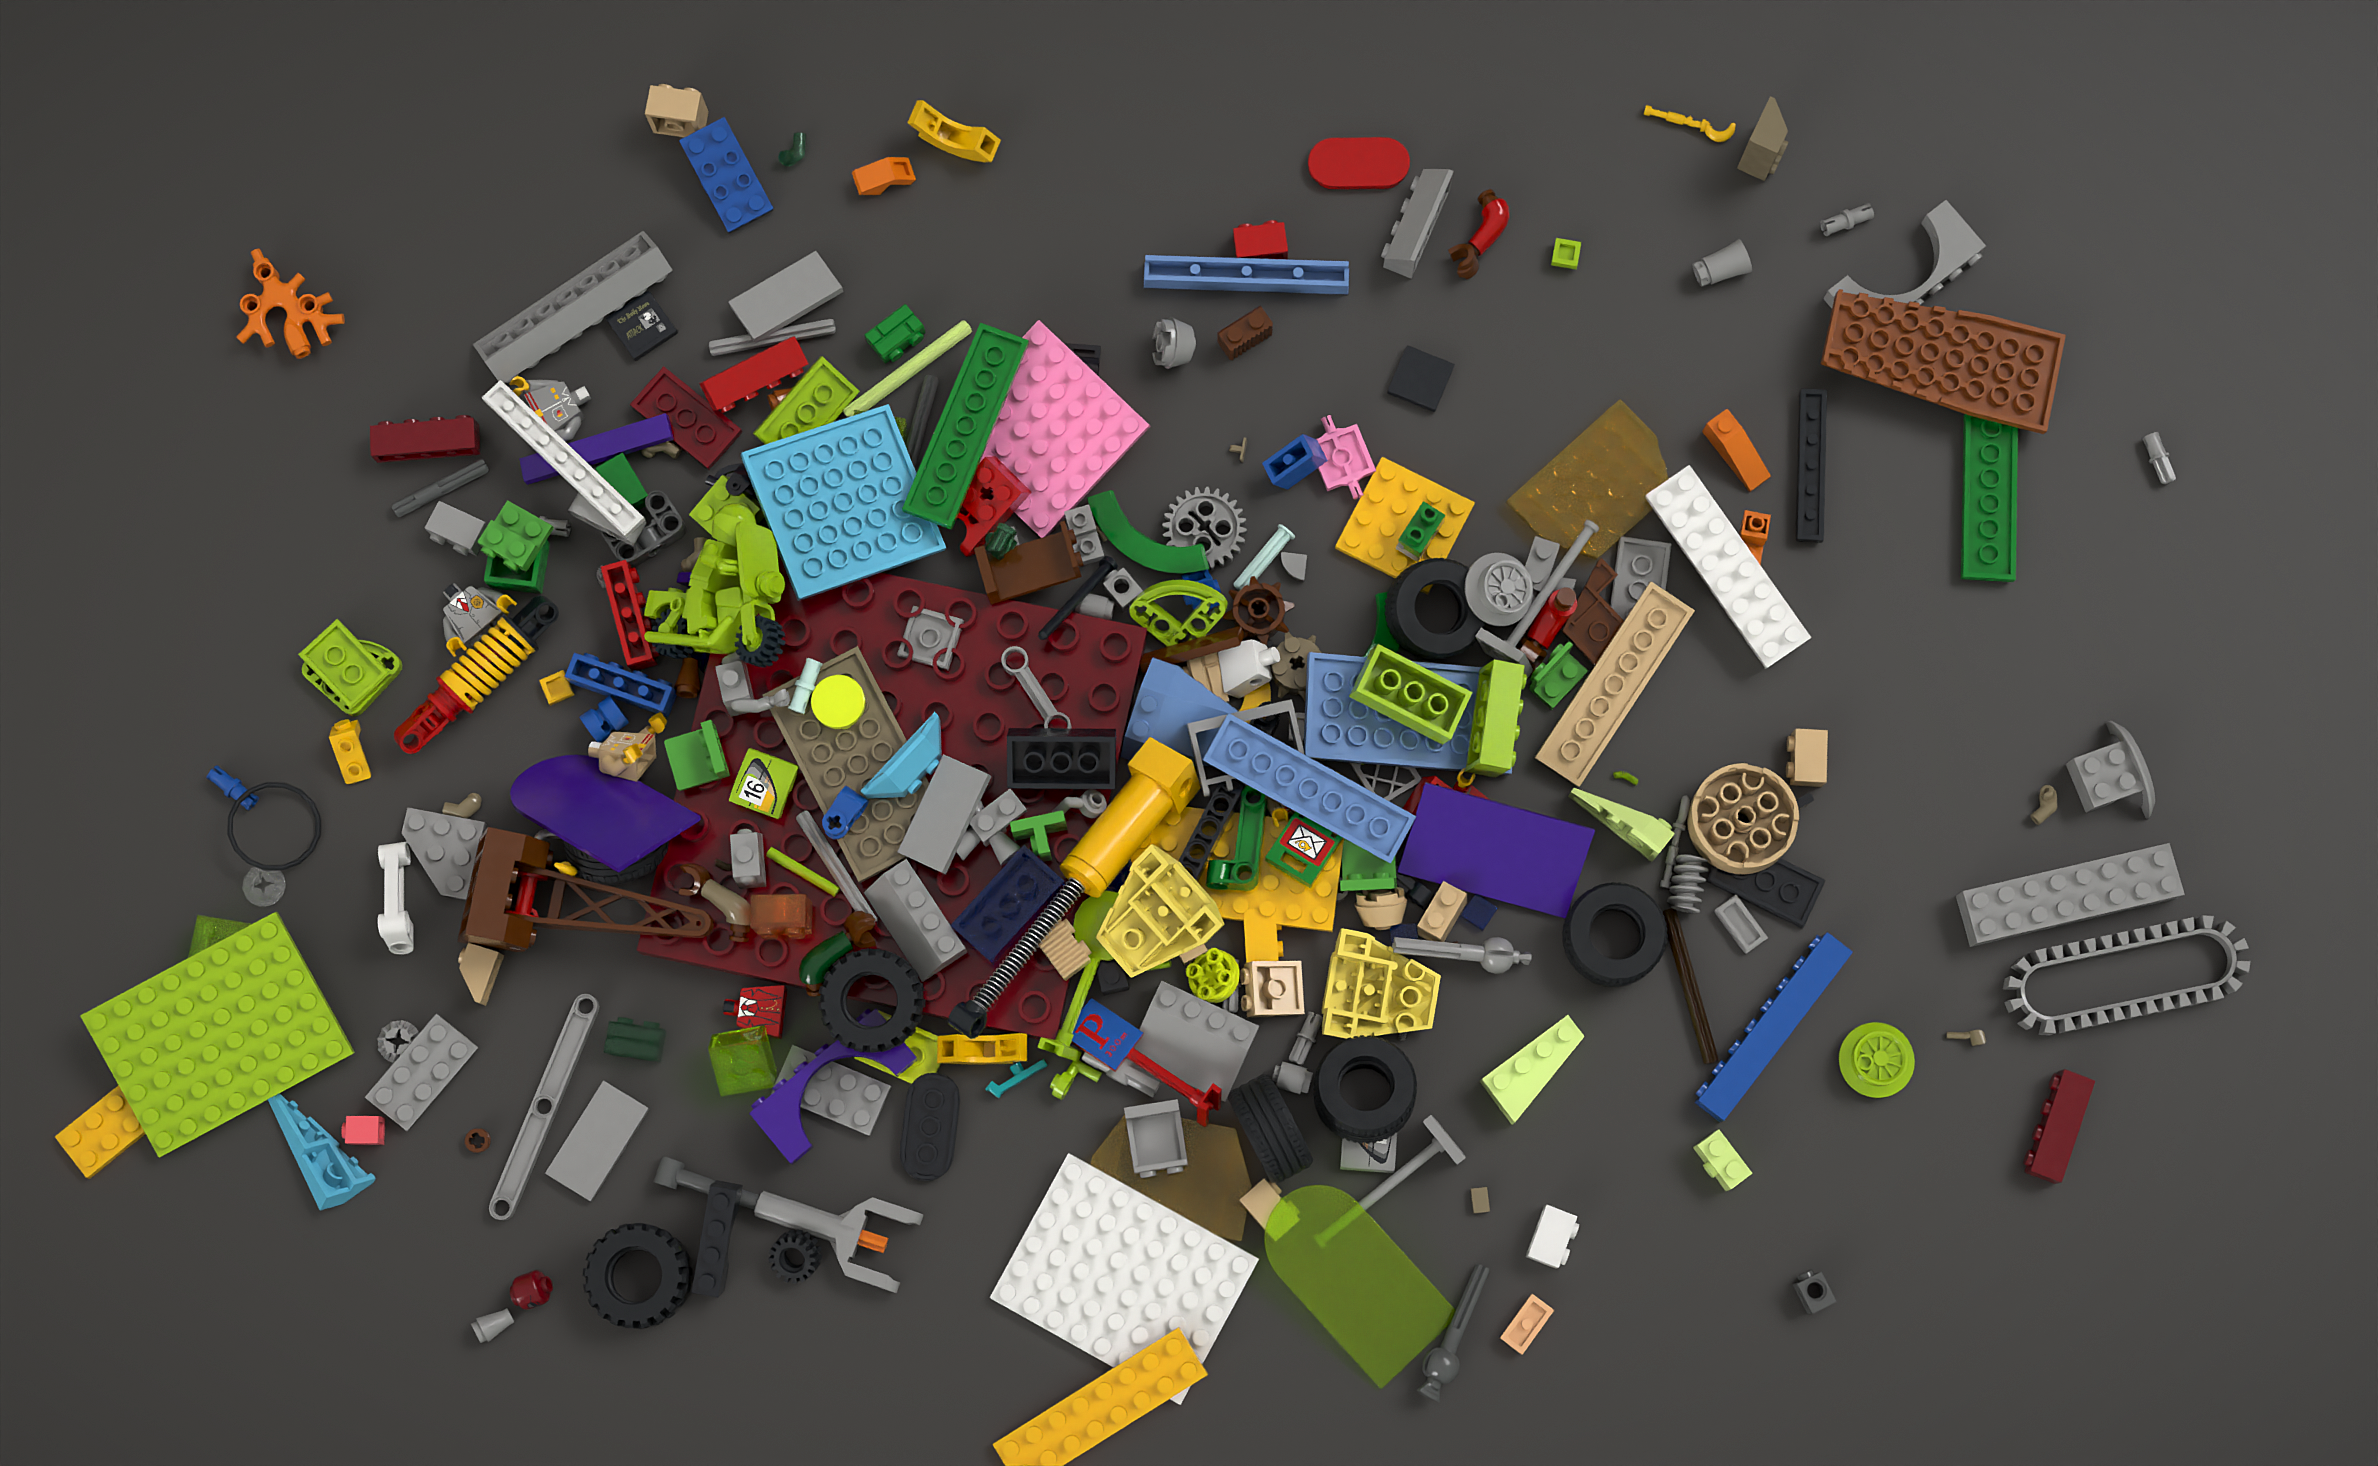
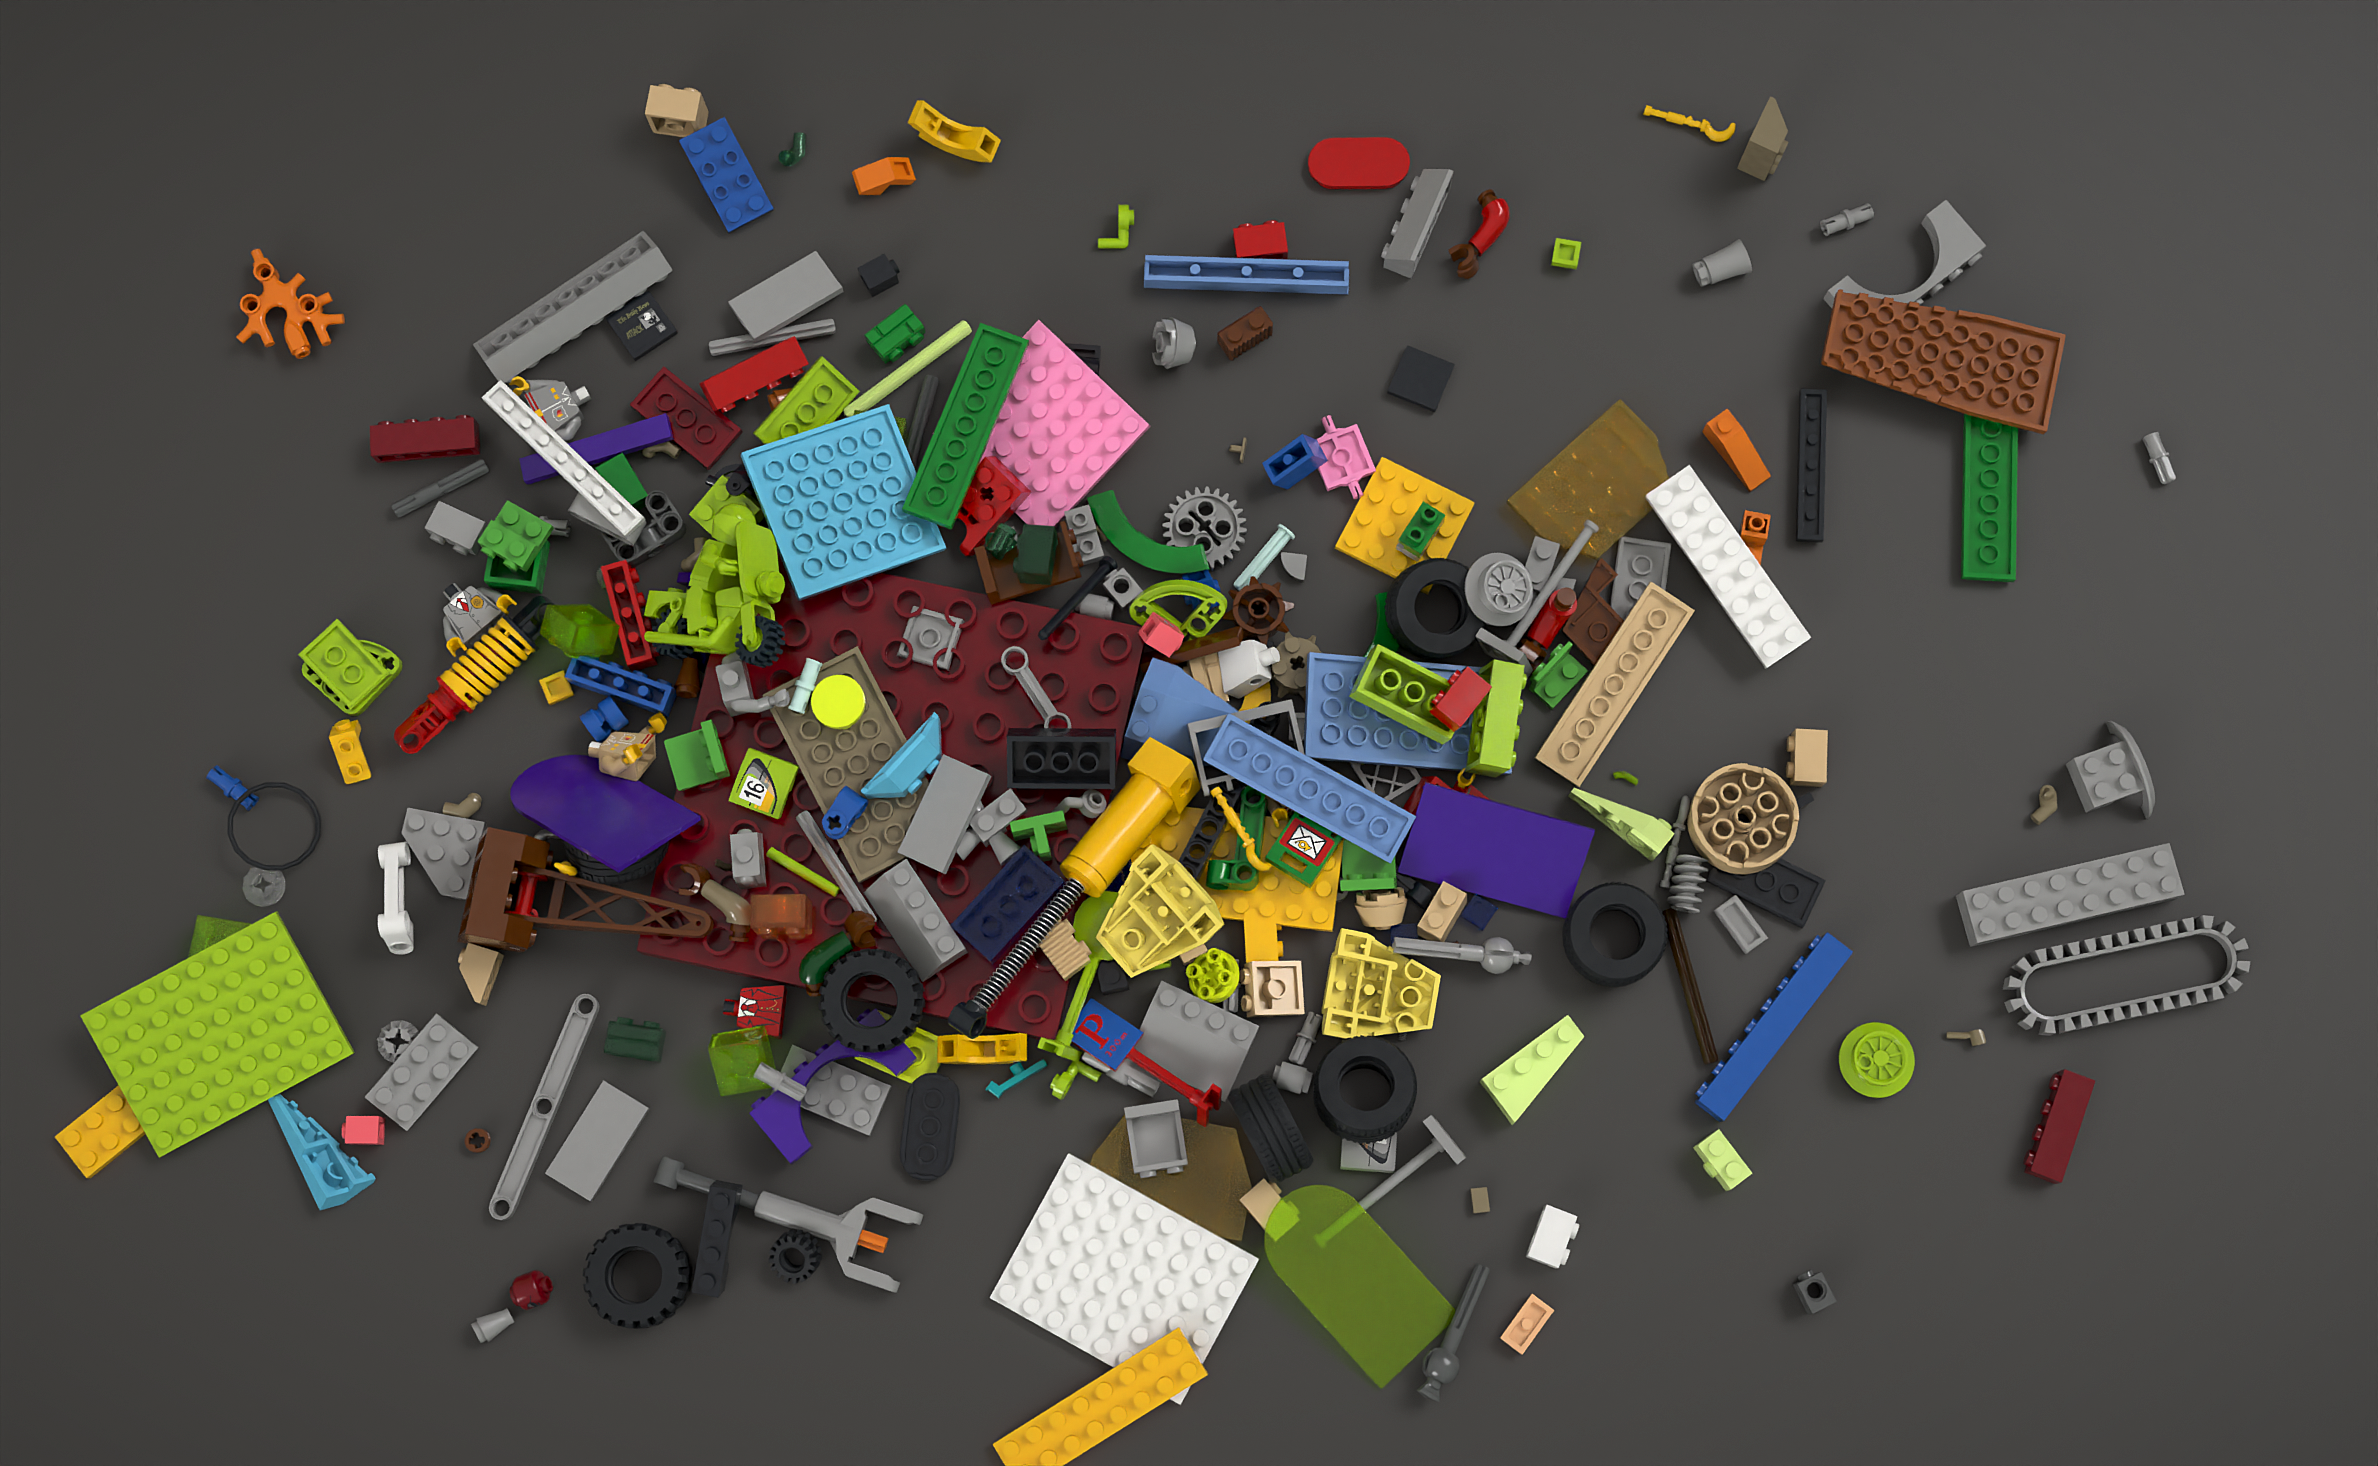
(579, 630): none -> clear neon green brick
(780, 1081): none -> light grey axle
(879, 274): none -> black brick
(1036, 554): none -> clear green brick
(1125, 218): none -> lime plate
(1161, 634): none -> coral brick
(1236, 823): none -> yellow piece
(1460, 698): none -> red brick

